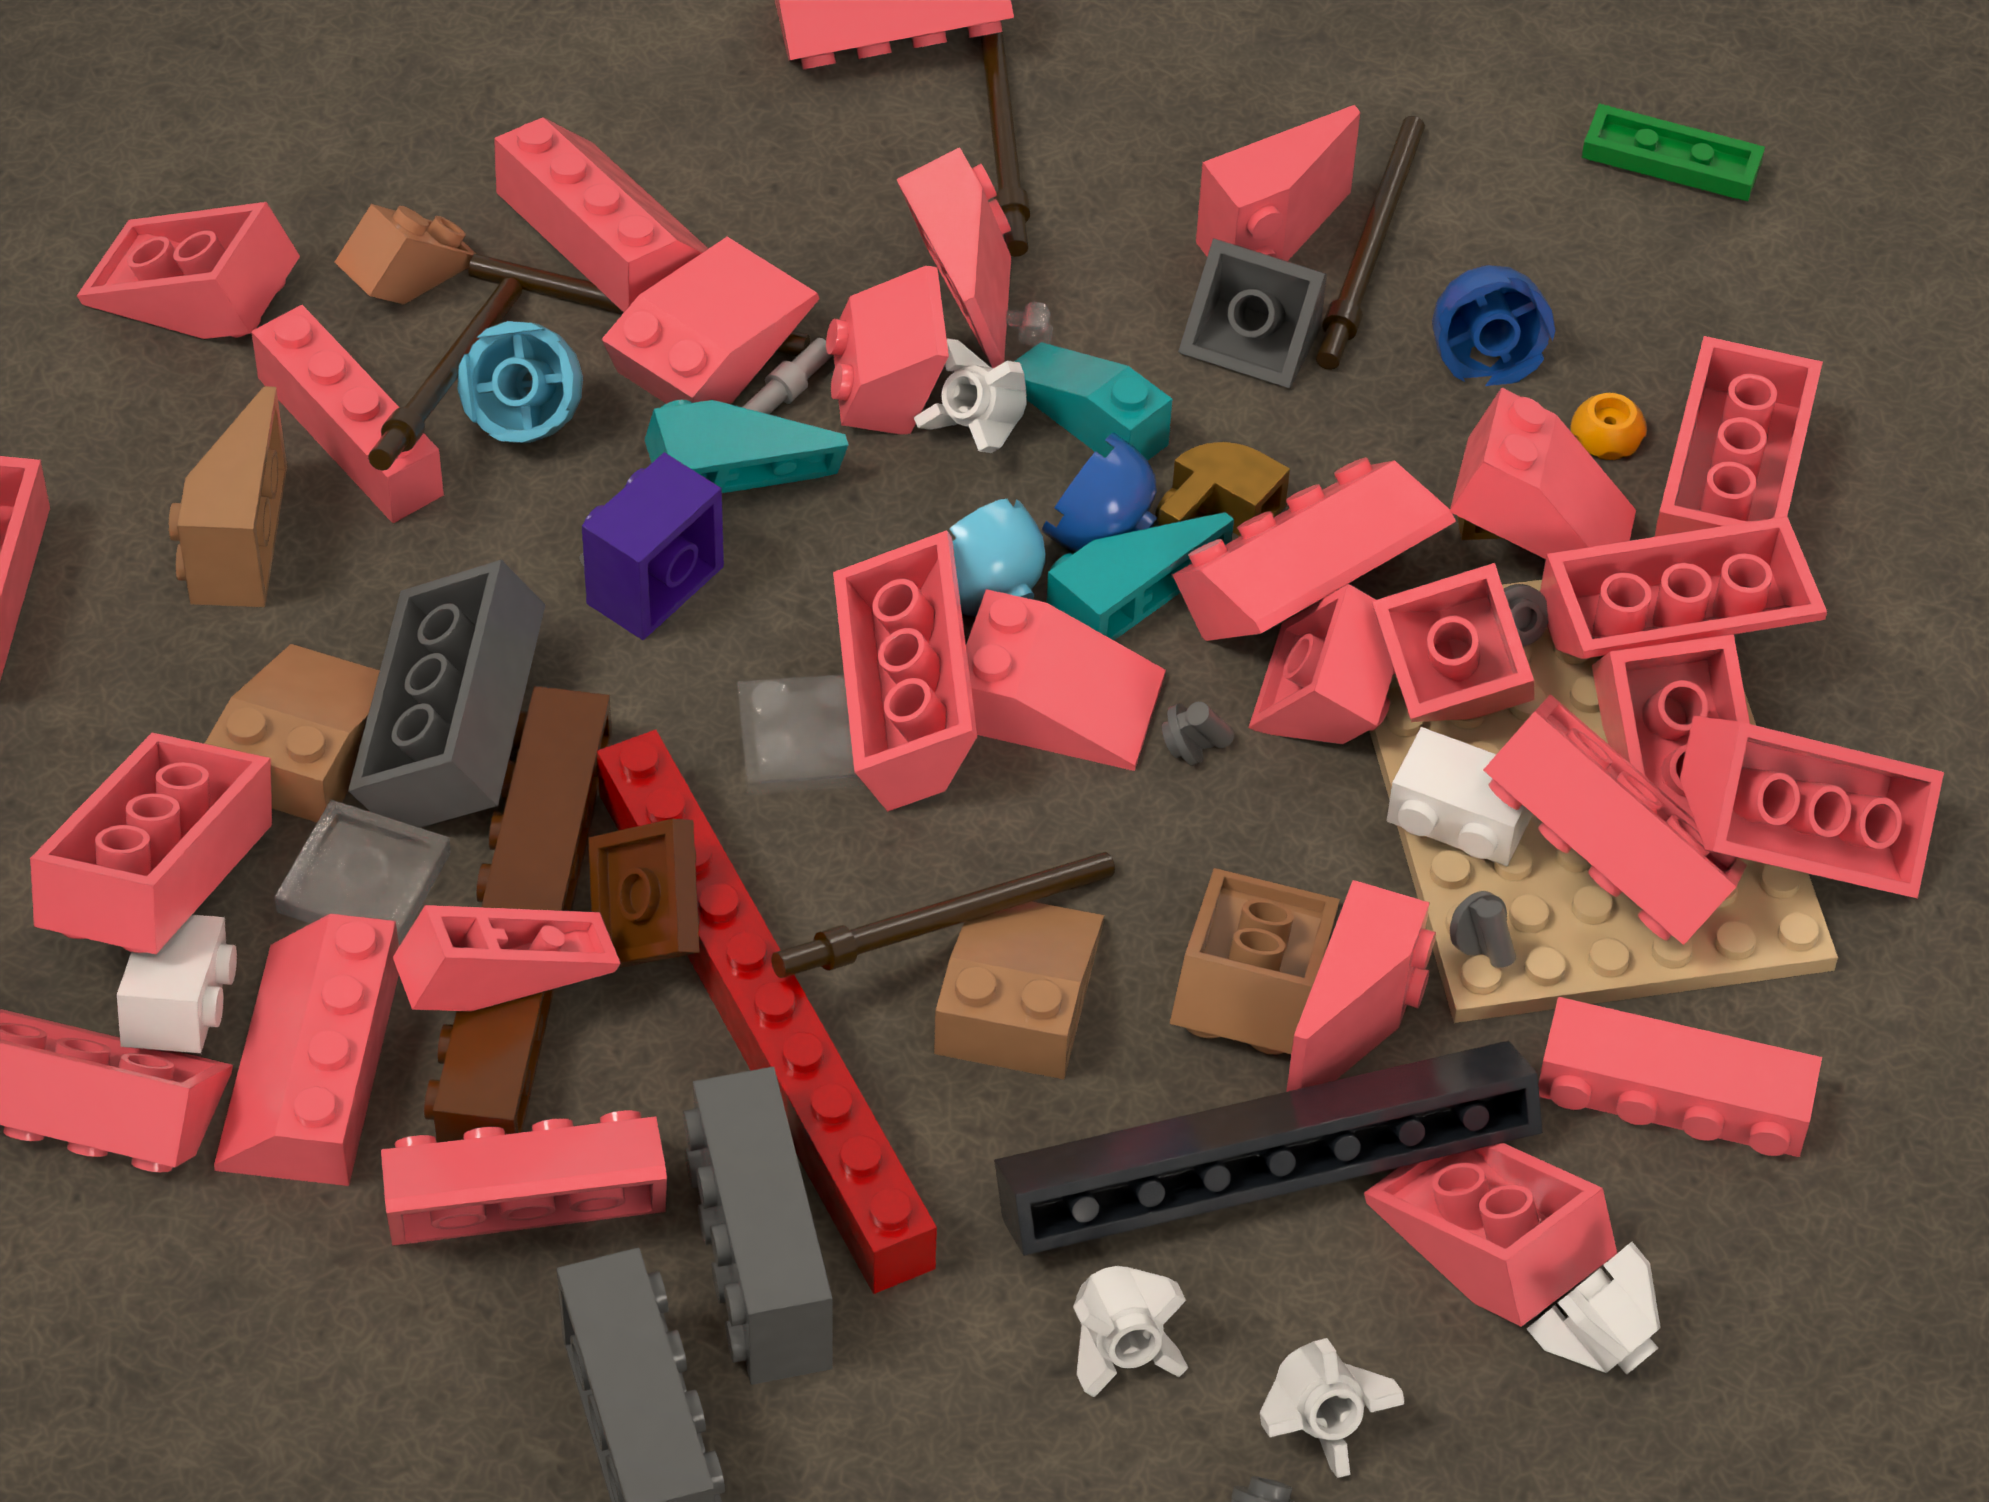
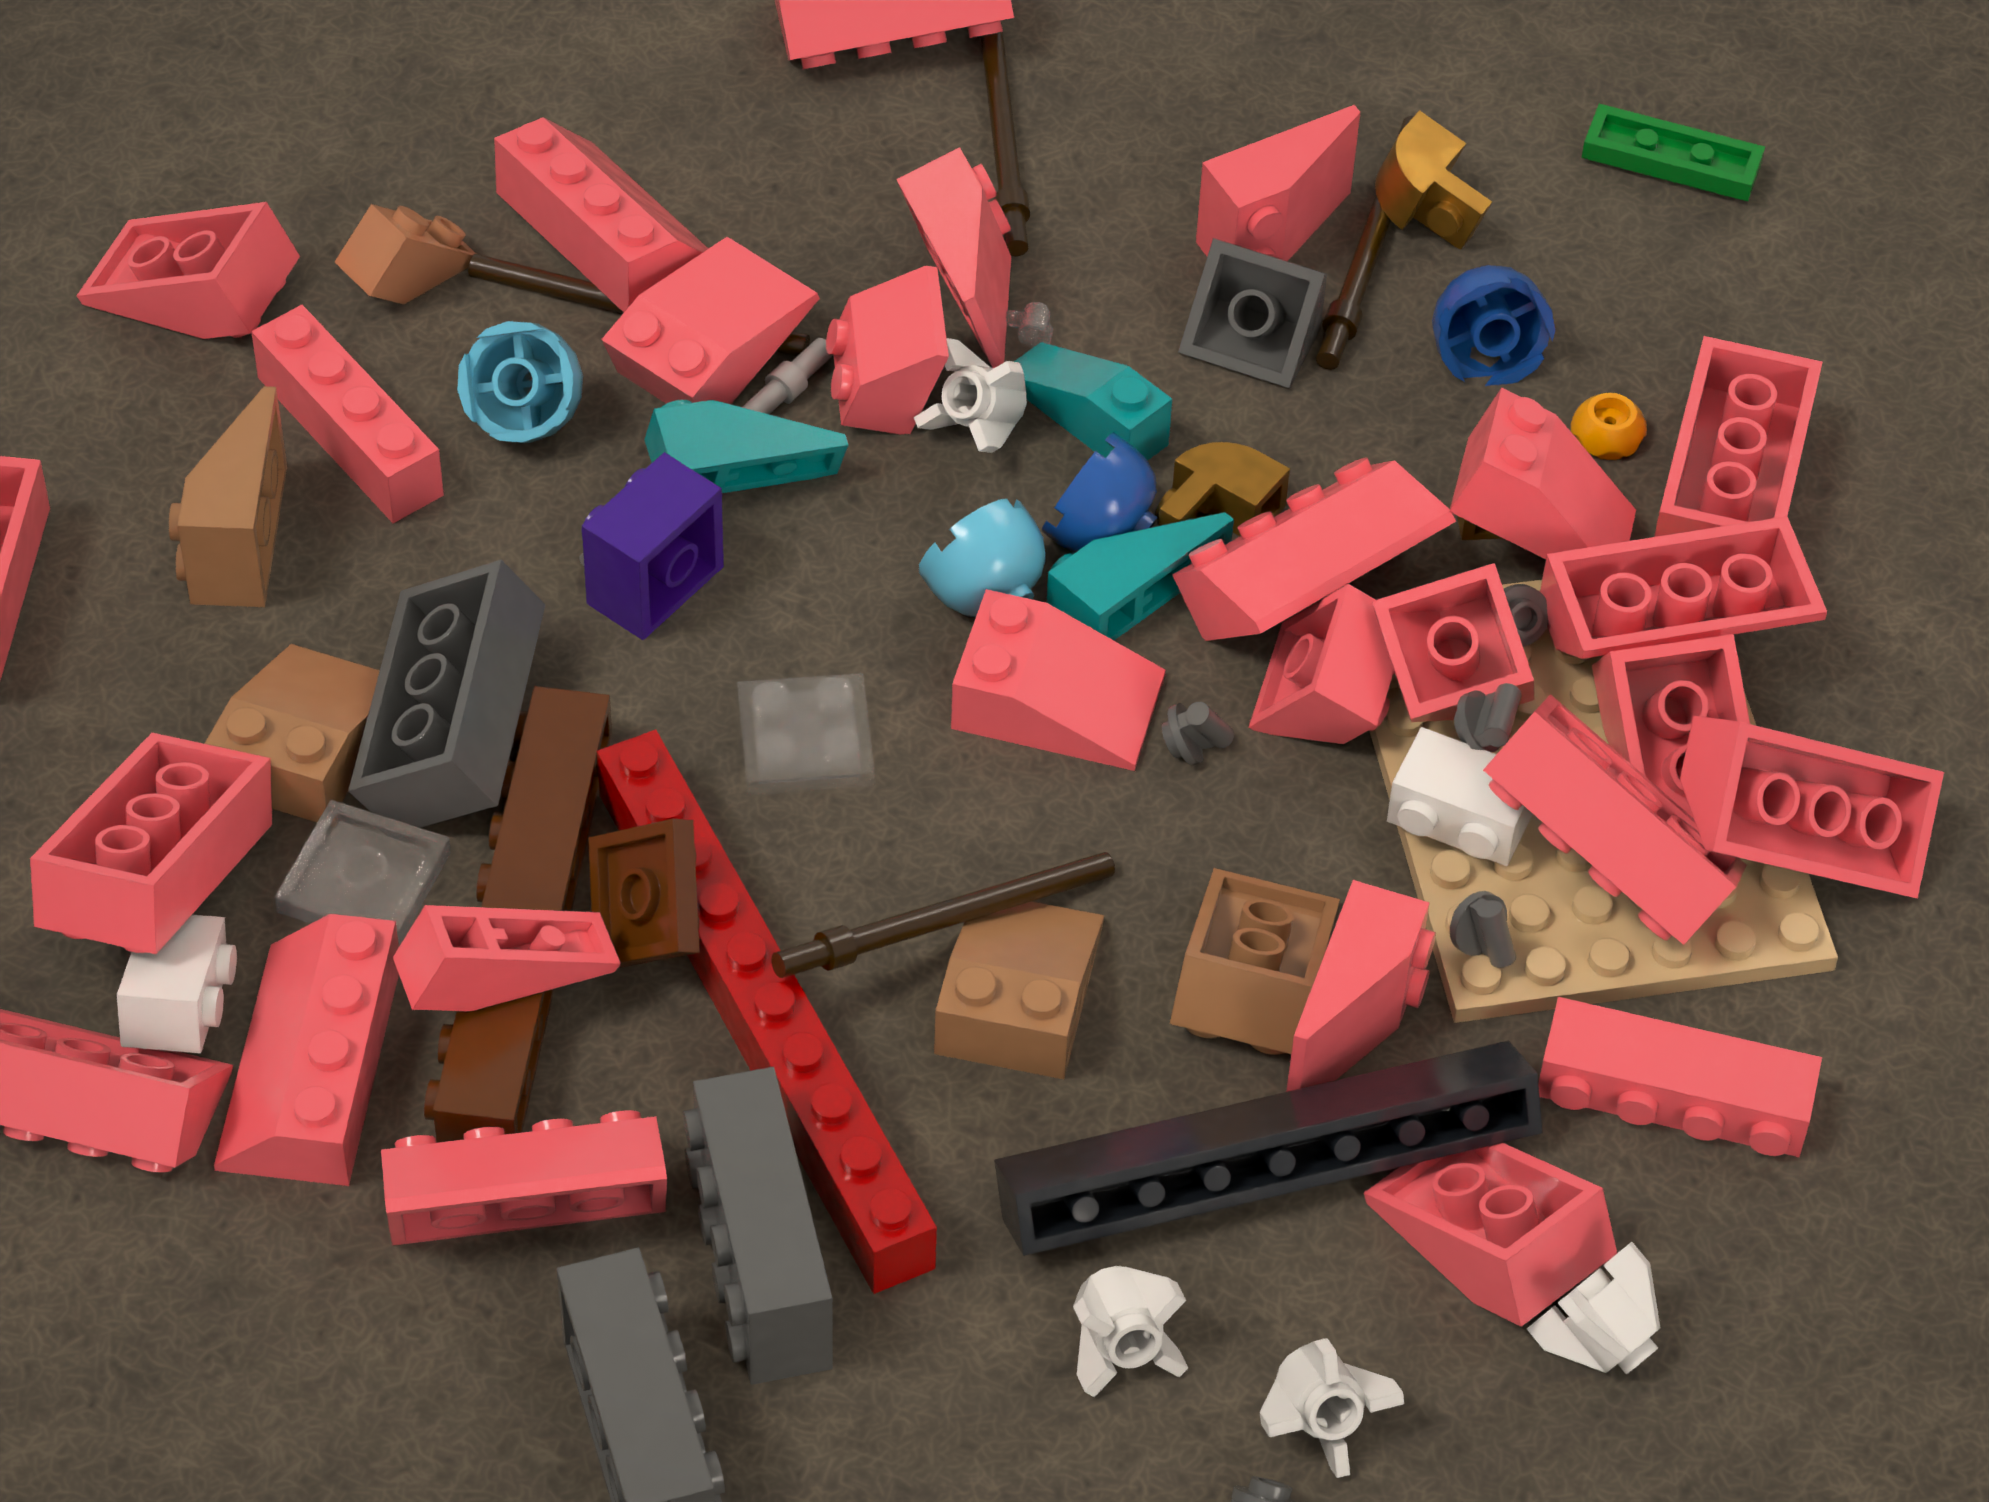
(407, 423): dark brown bar -> none
(906, 670): coral slope -> none
(1419, 183): none -> pearl gold brick
(1487, 719): none -> dark grey plate

